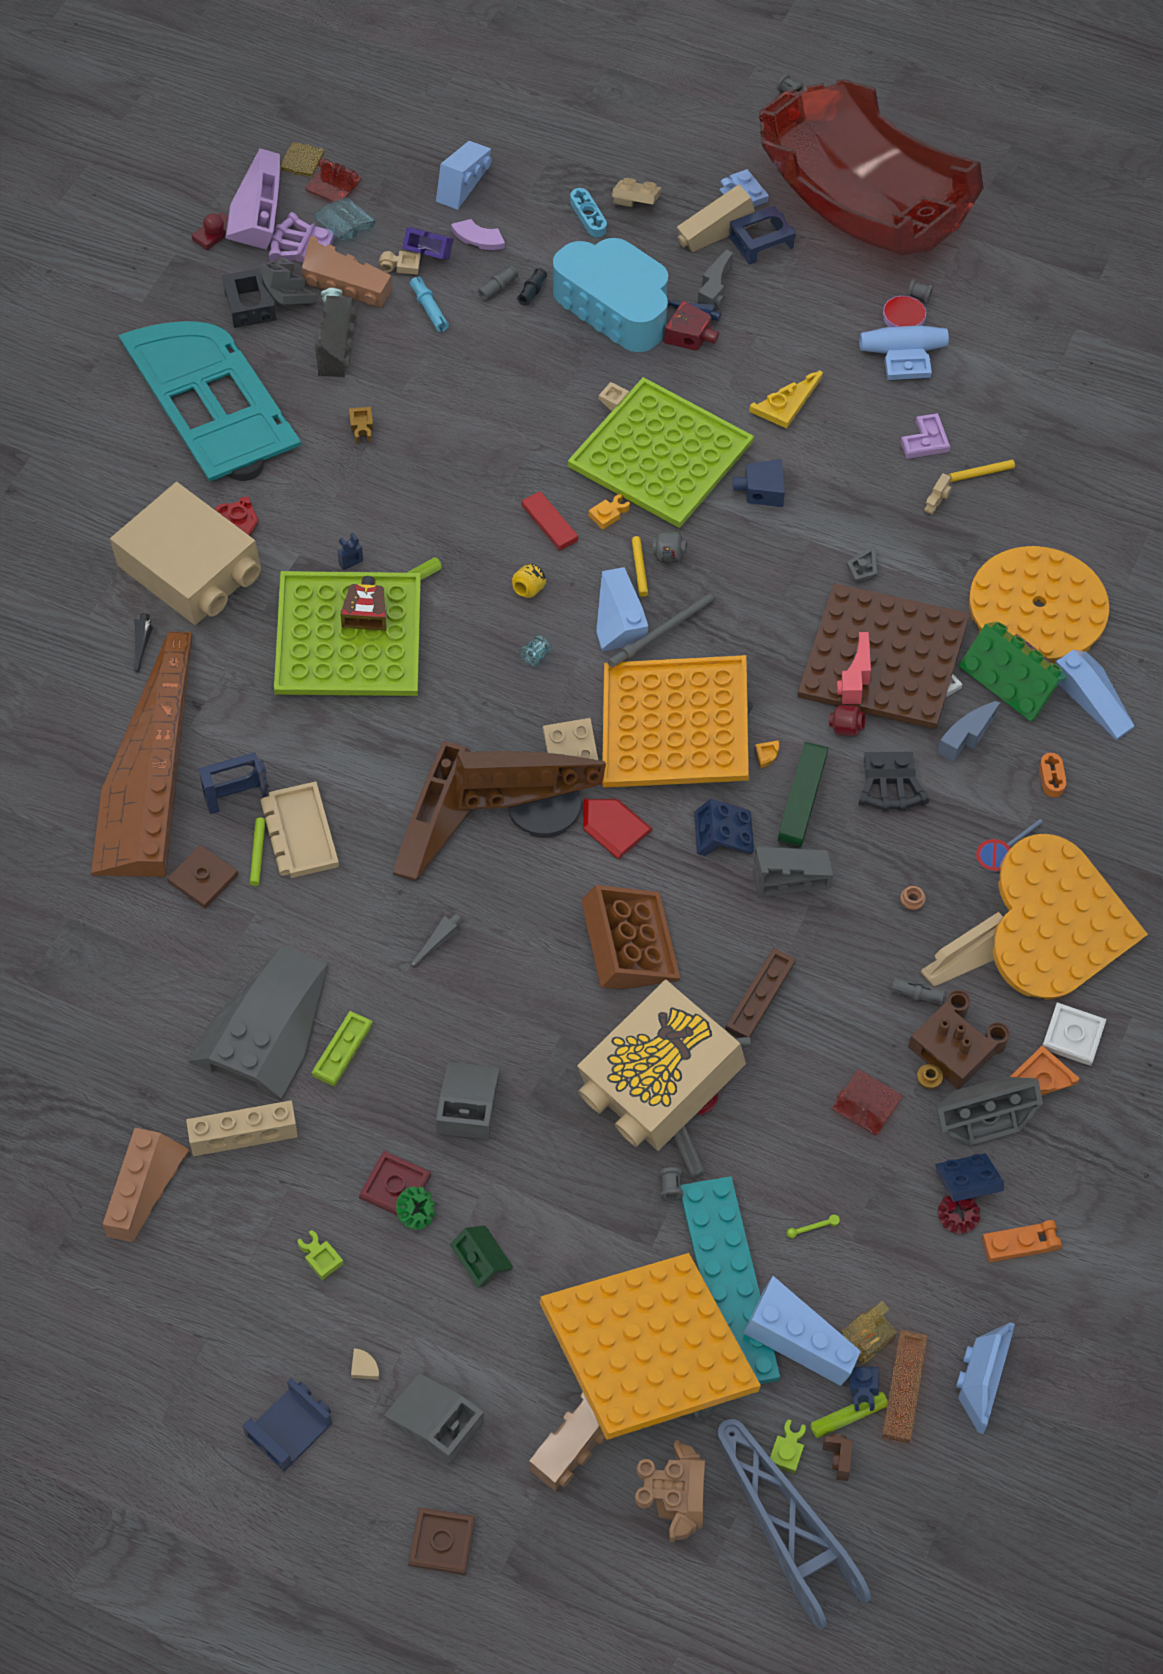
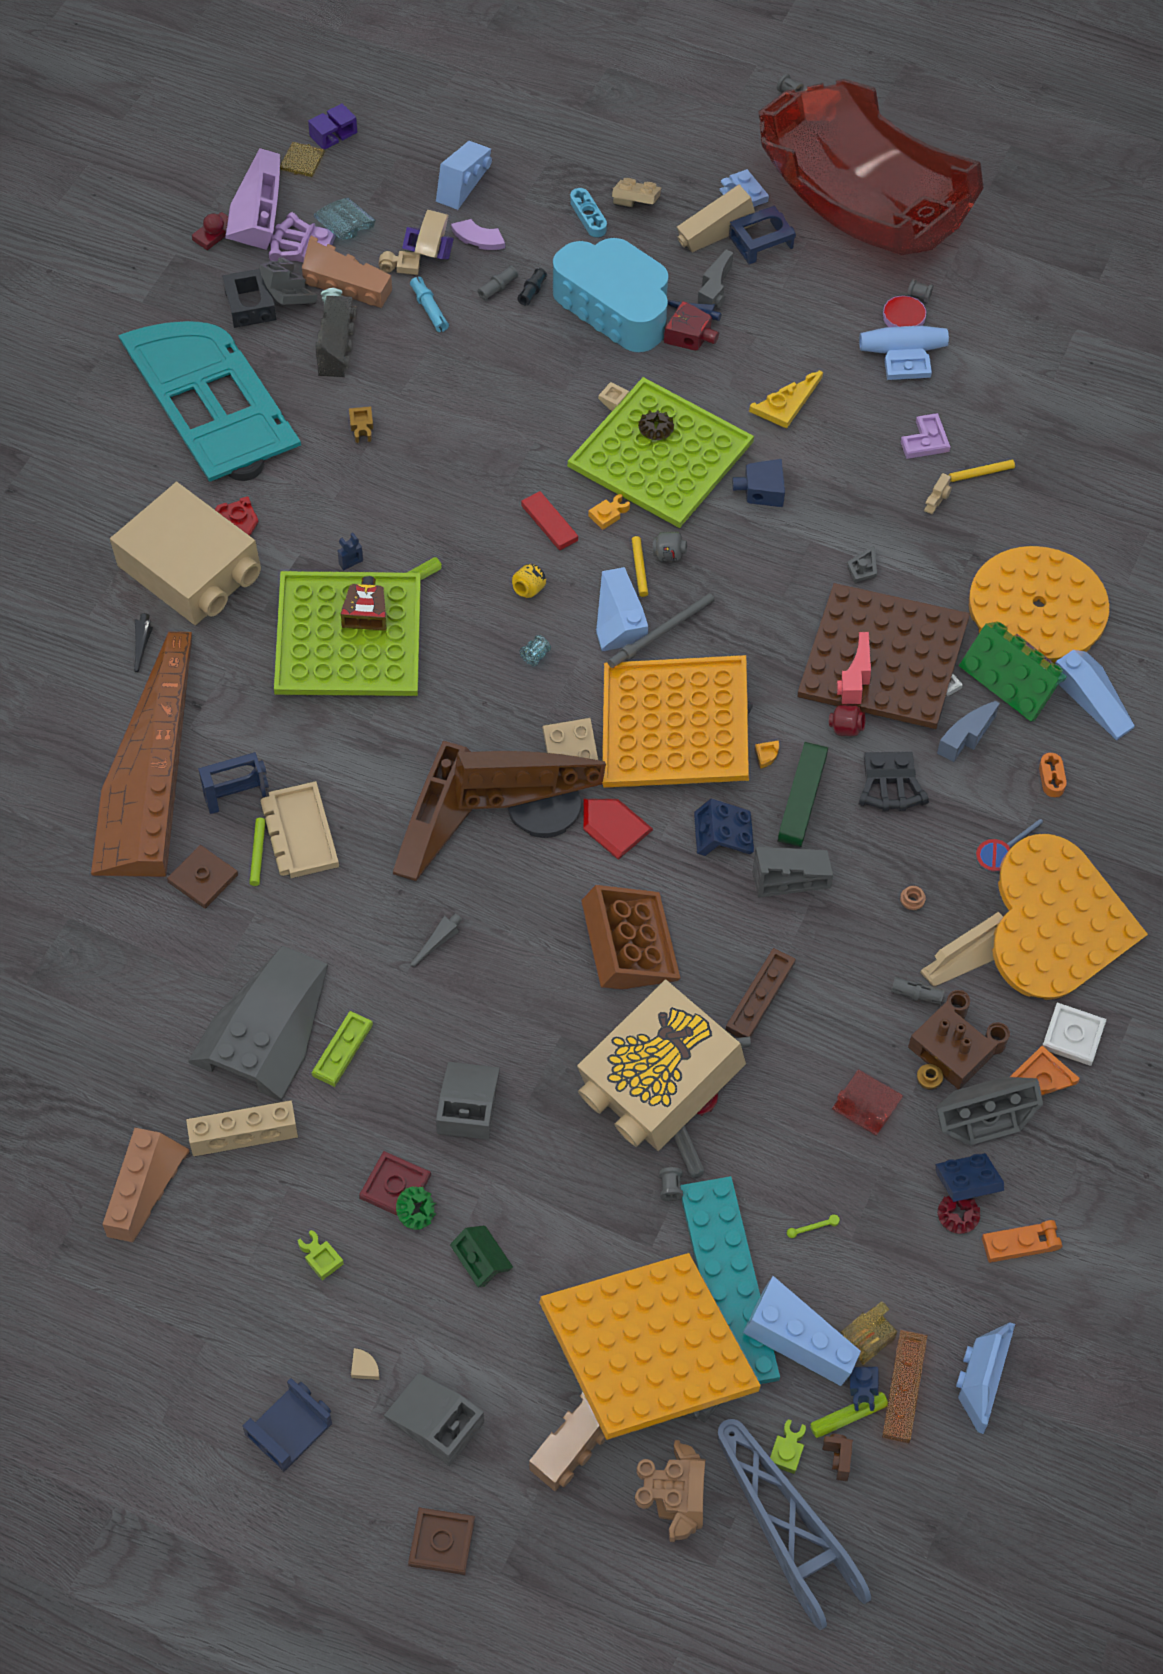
(333, 181): clear red hinge -> none
(337, 120): none -> dark purple piece
(430, 233): none -> tan slope
(663, 430): none -> dark brown gear

